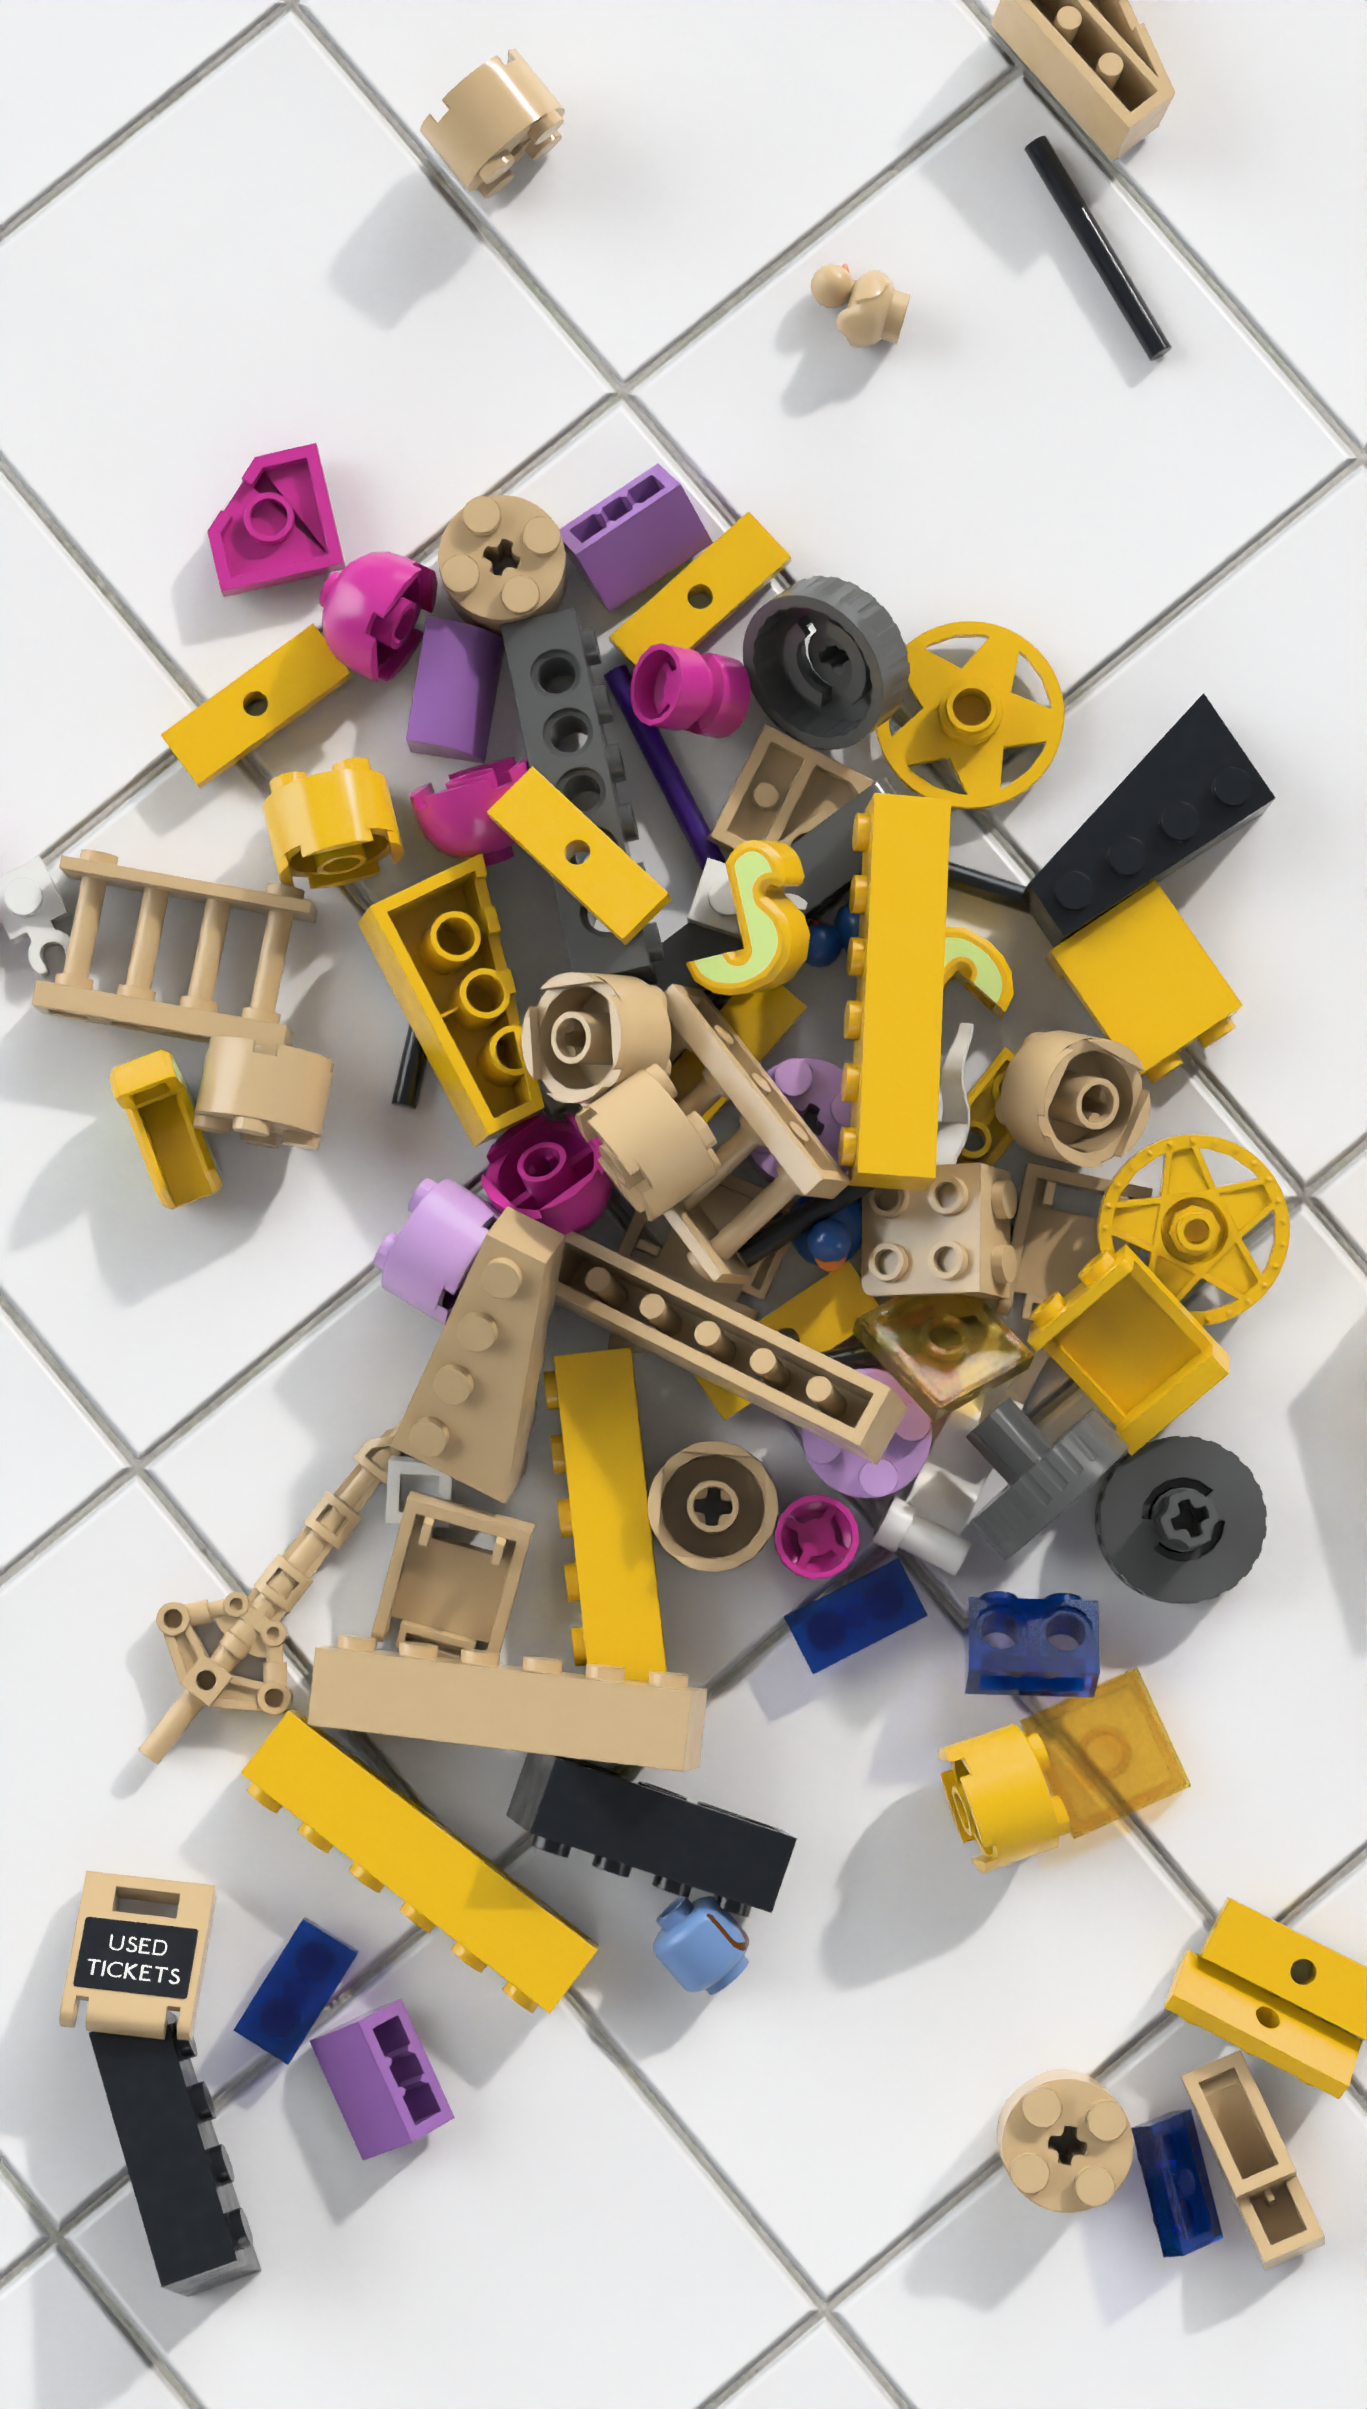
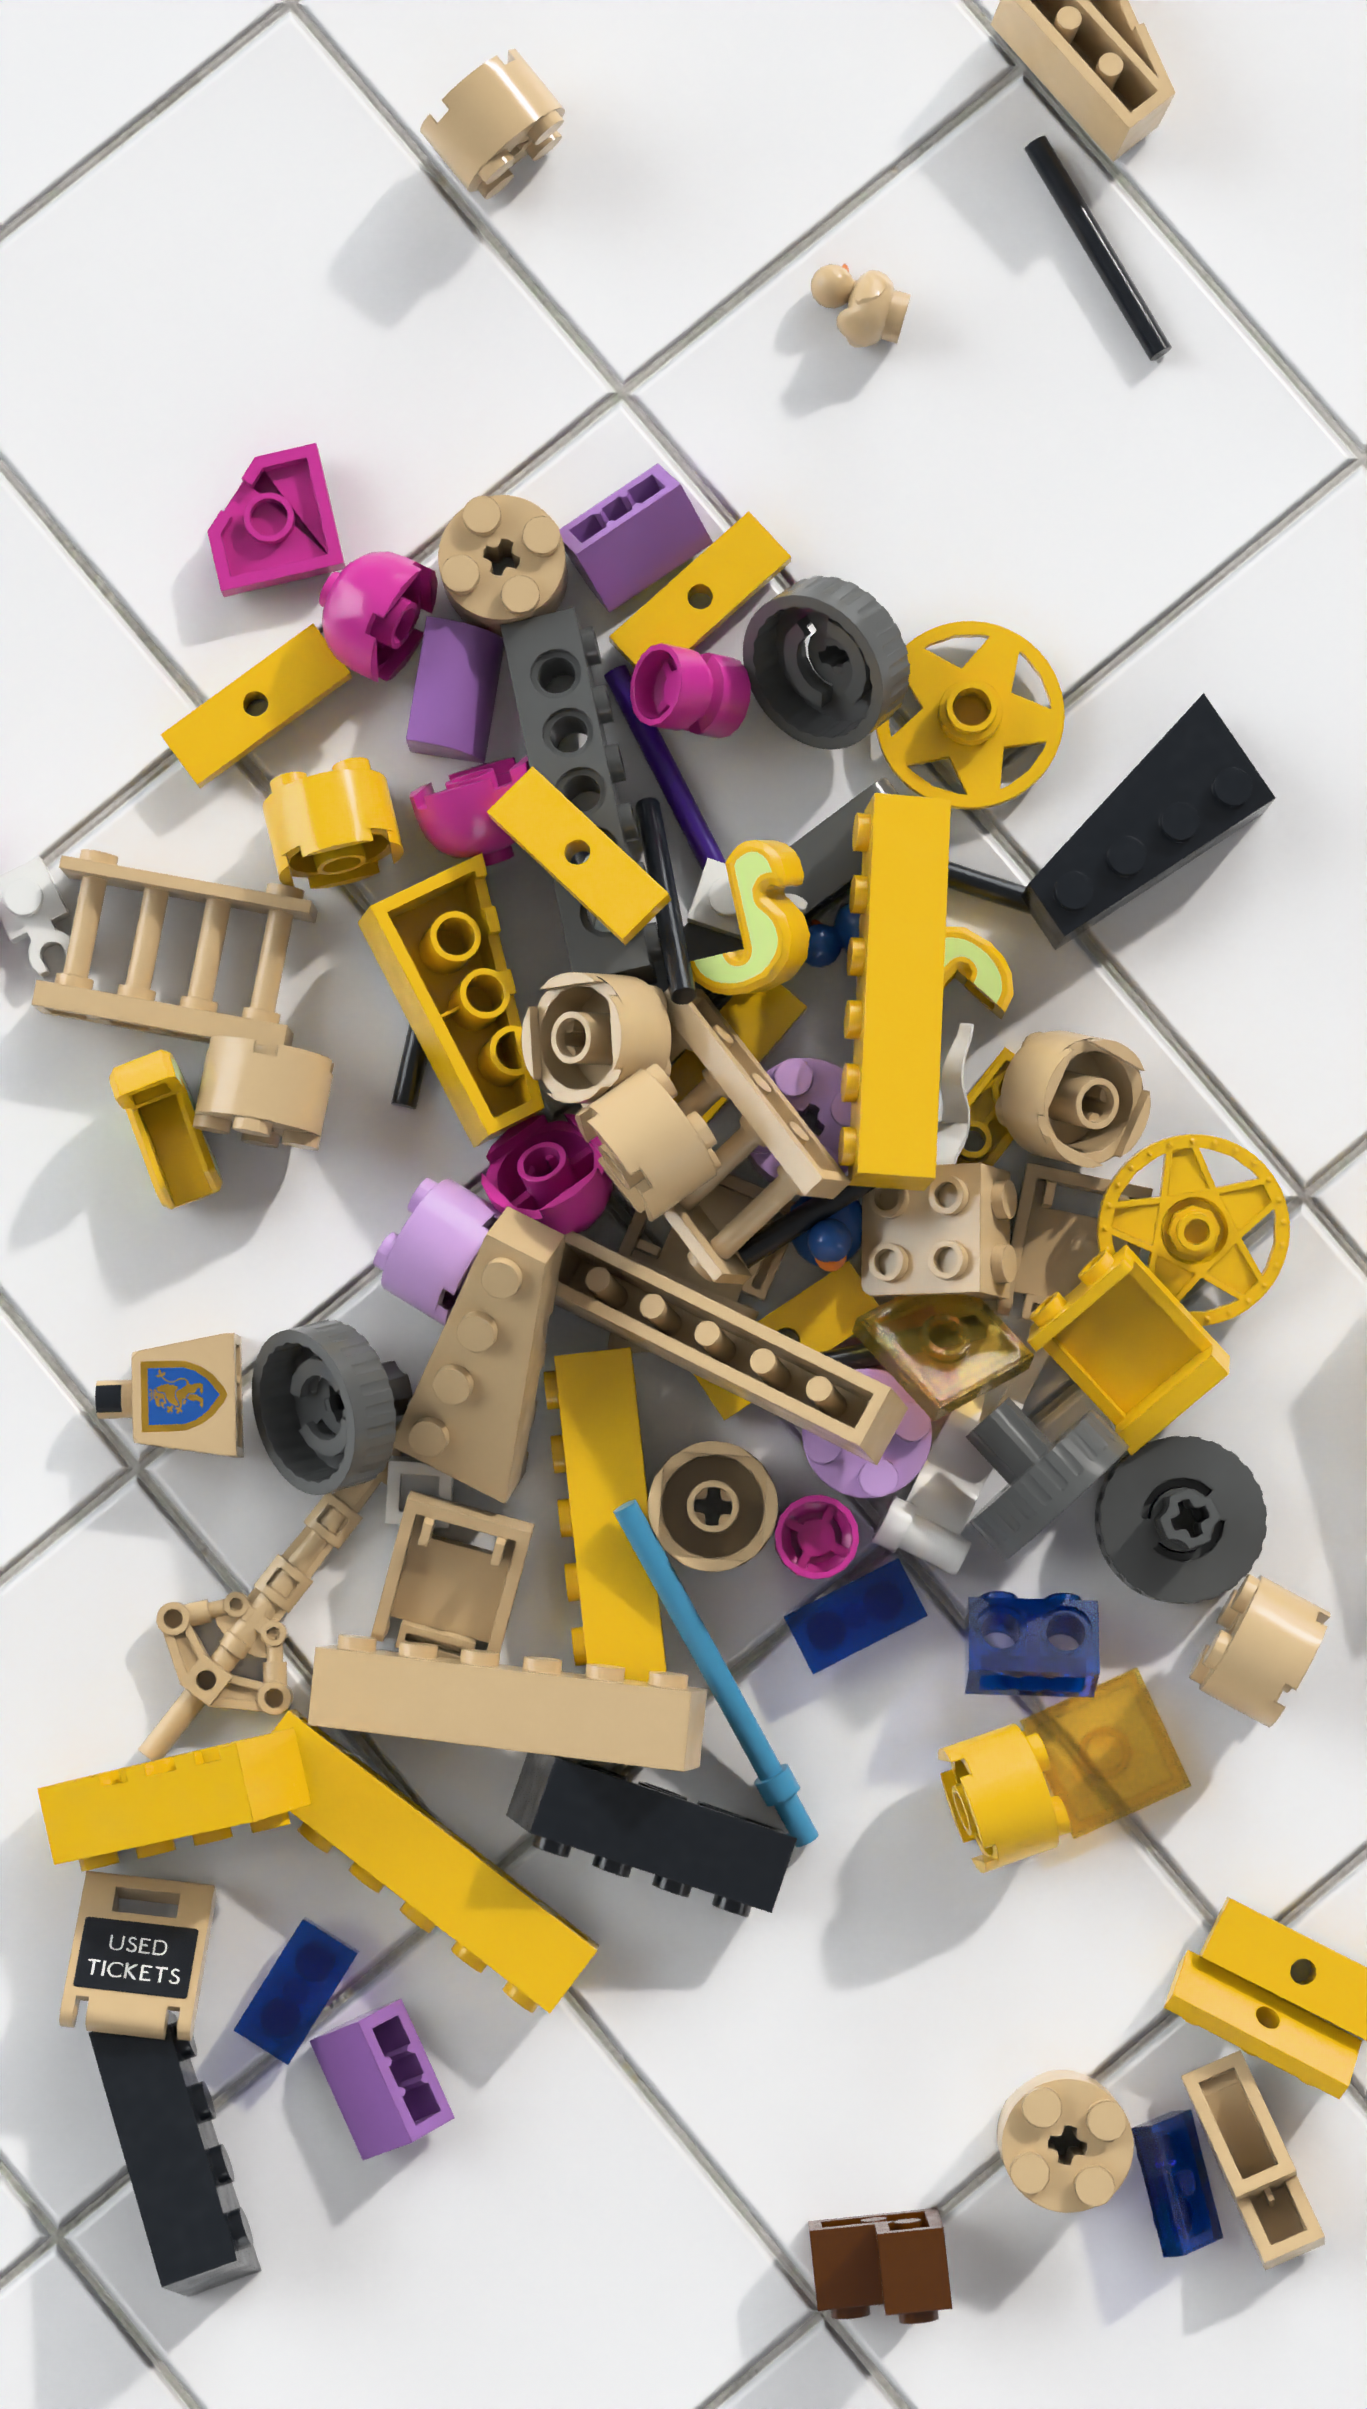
(175, 1798): none -> yellow wedge
(182, 1396): none -> torso
(353, 1399): none -> dark grey piece
(669, 919): none -> black bar
(701, 1944): medium blue head -> none
(774, 1780): none -> dark azure bar
(783, 792): tan wing -> none
(880, 2261): none -> reddish brown brick
(1147, 981): yellow panel -> none
(1263, 1649): none -> tan brick

